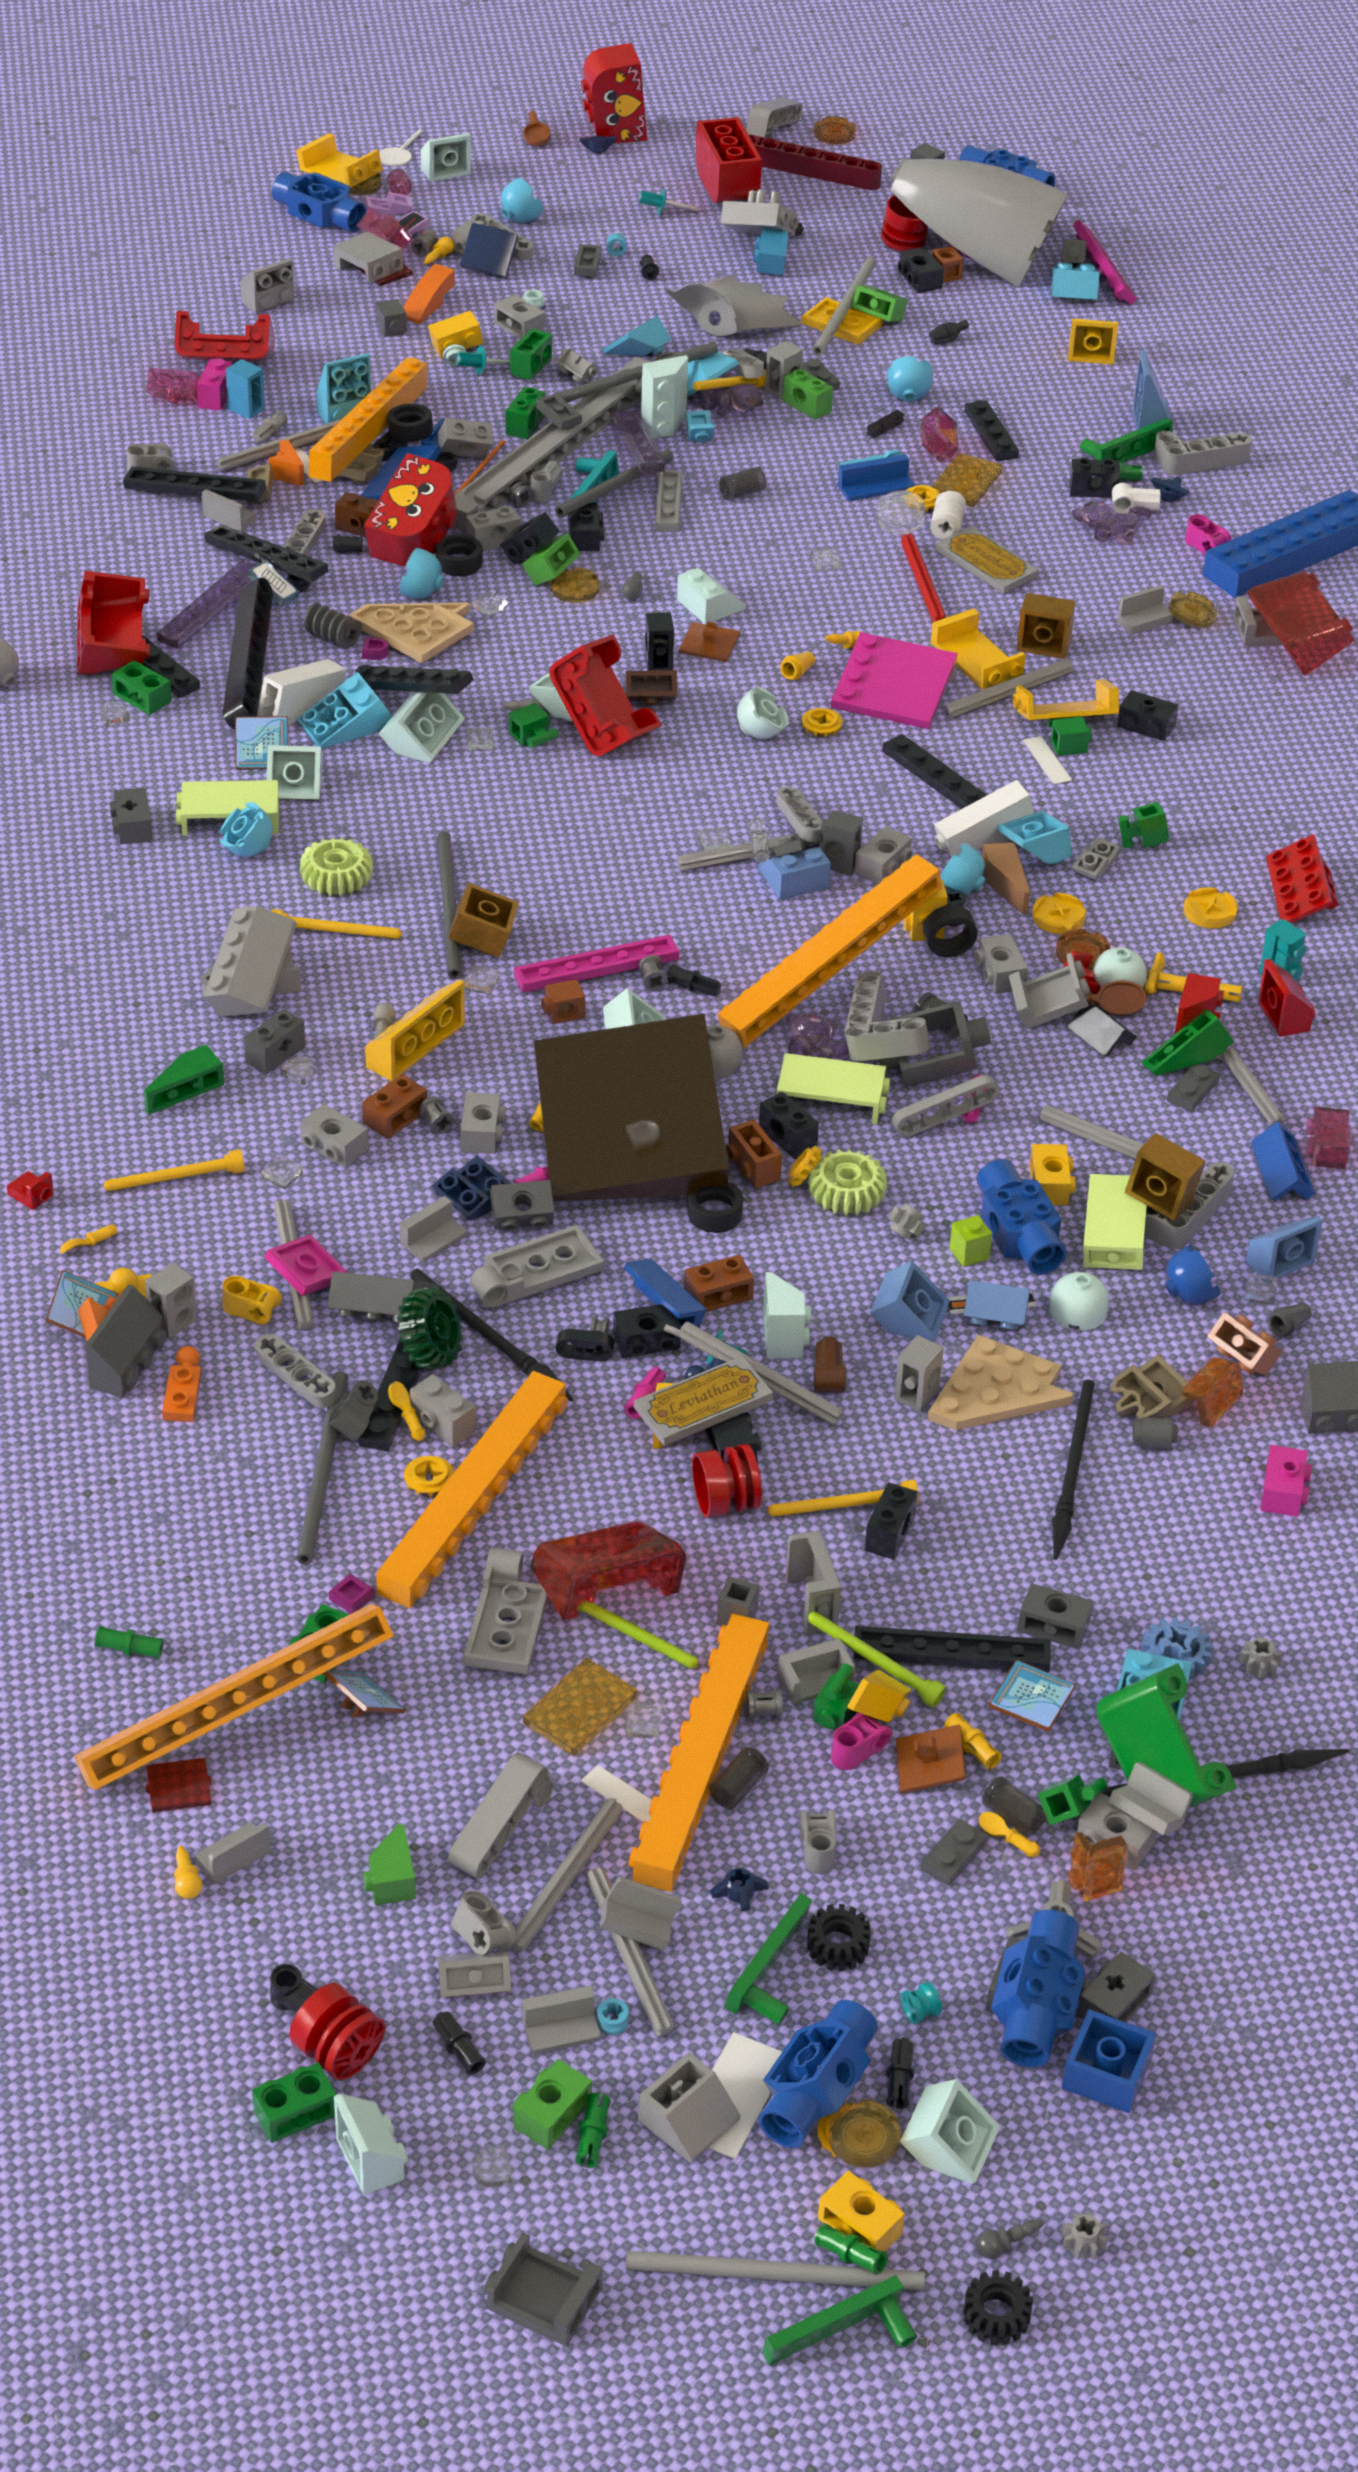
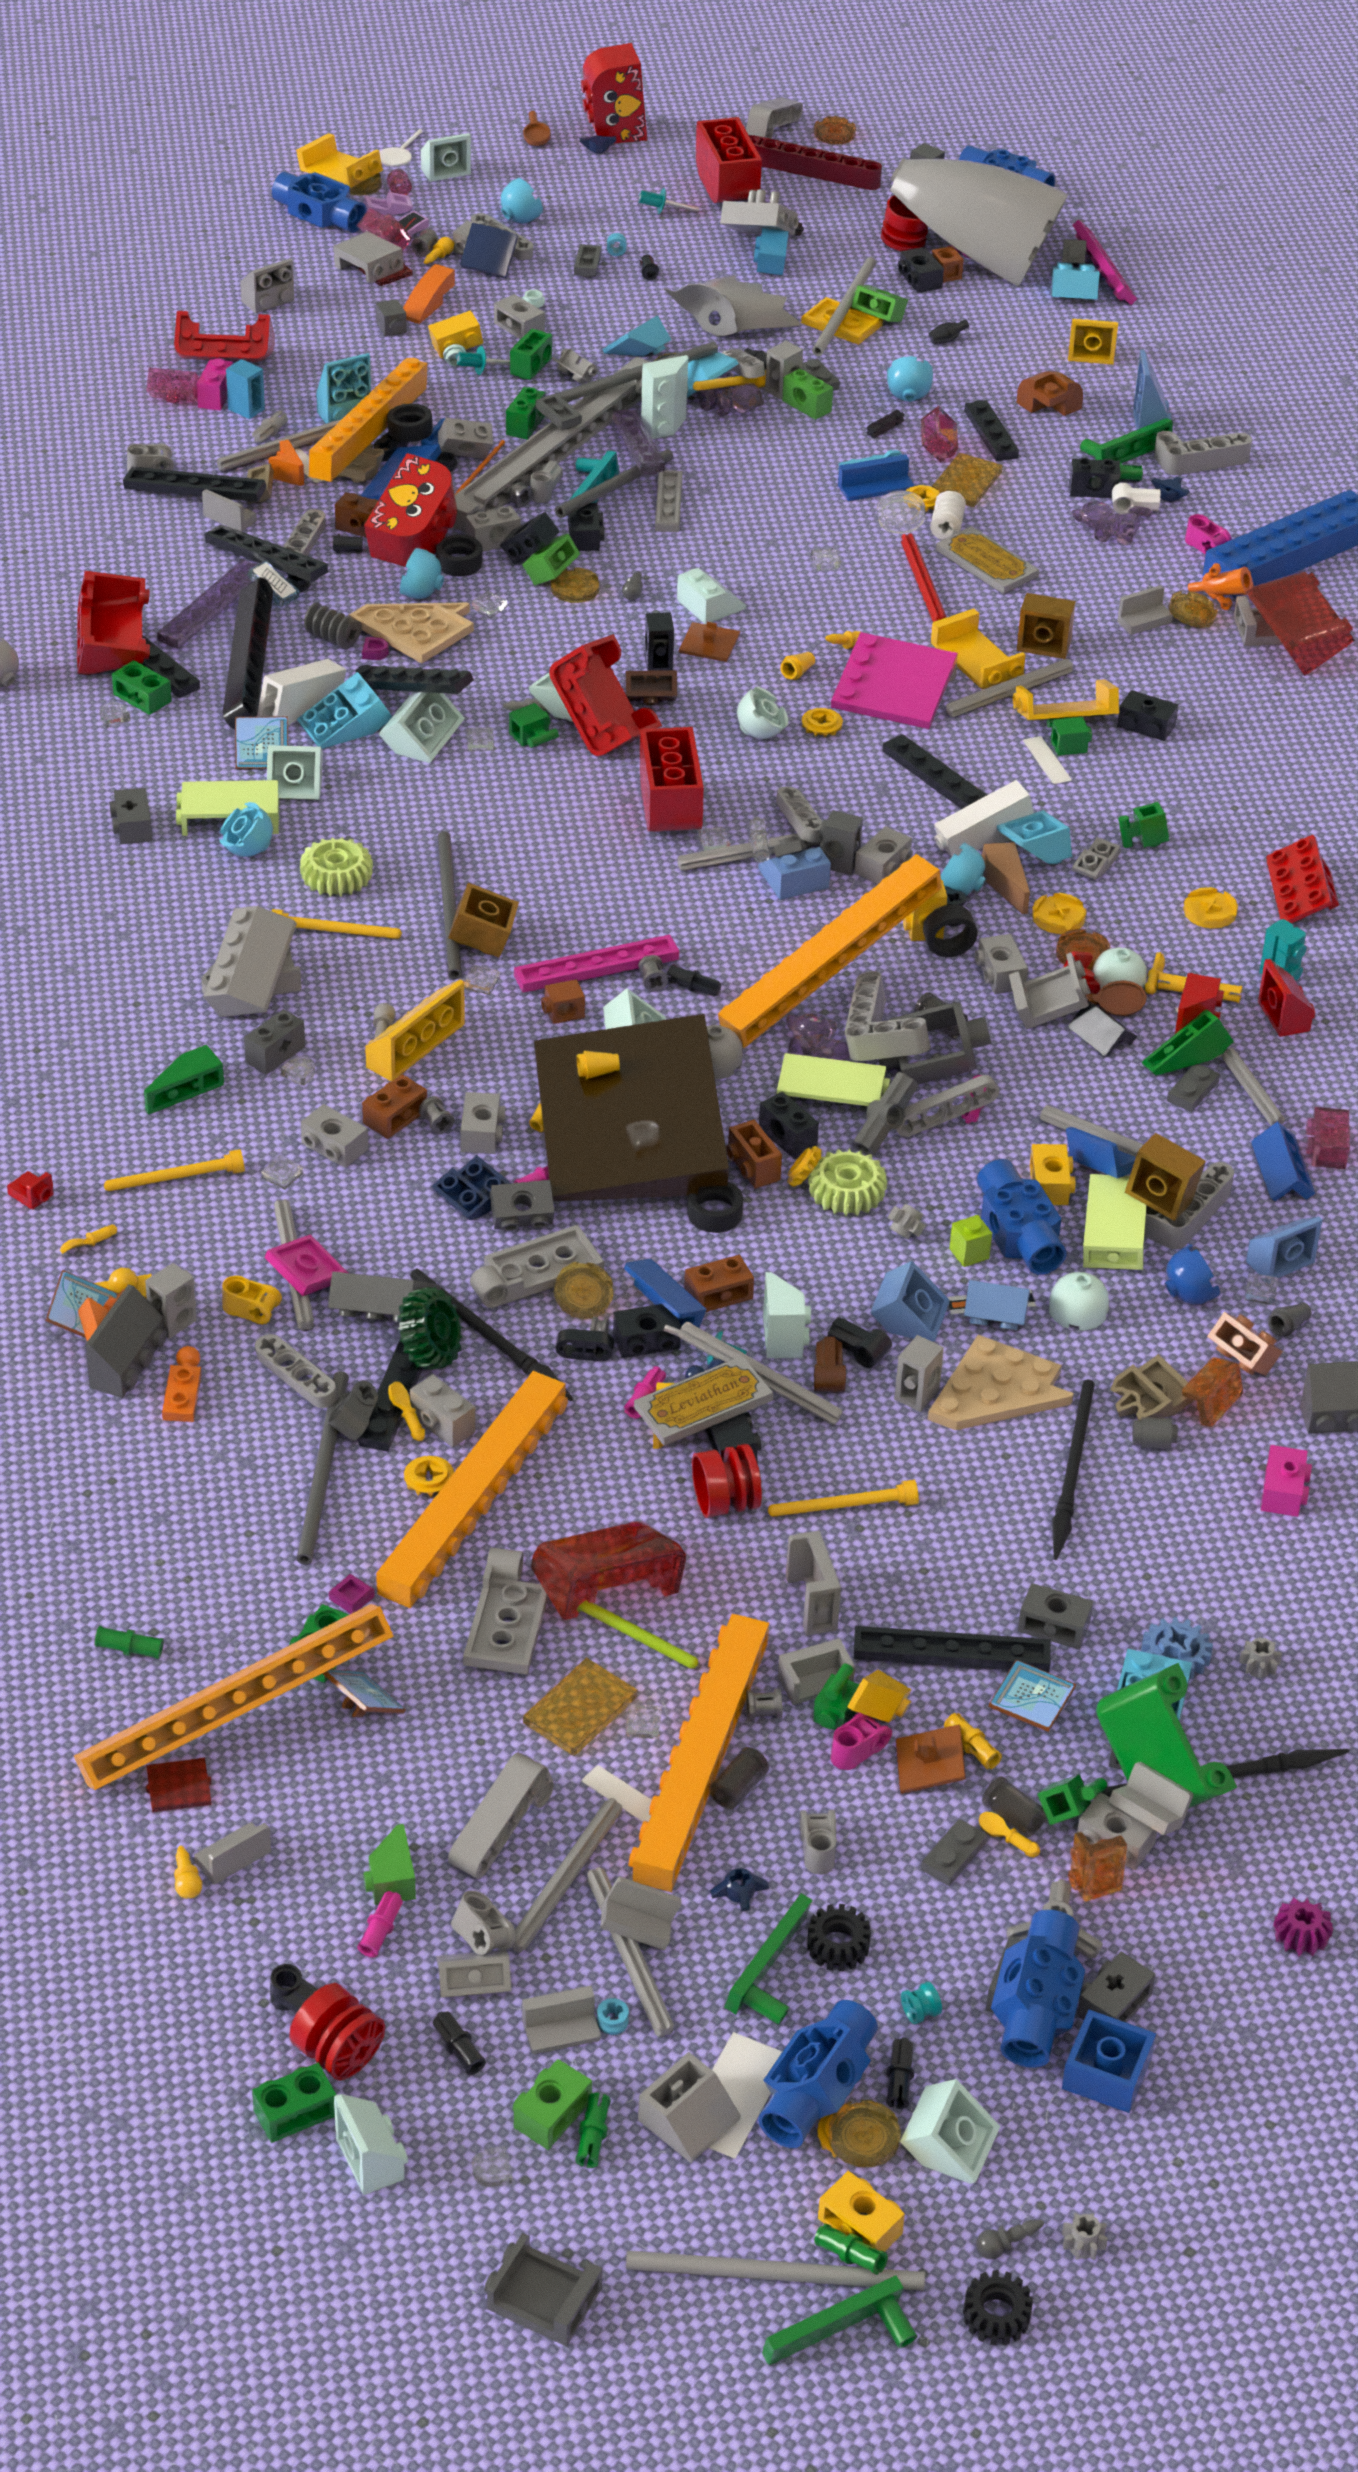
(380, 1924): none -> dark pink axle
(431, 1230): light grey panel -> none
(583, 1290): none -> clear yellow tile
(594, 1064): none -> yellow cone
(671, 779): none -> red brick
(699, 426): medium azure bracket -> none
(737, 1598): dark grey brick -> none
(742, 483): clear smoke piece -> none
(866, 1346): none -> black piece
(885, 1114): none -> dark grey piece
(891, 1521): black brick -> none
(929, 1691): lime piece -> none
(1050, 390): none -> dark orange brick
(1098, 1153): none -> blue panel
(1225, 583): none -> orange piece
(1303, 1926): none -> magenta gear

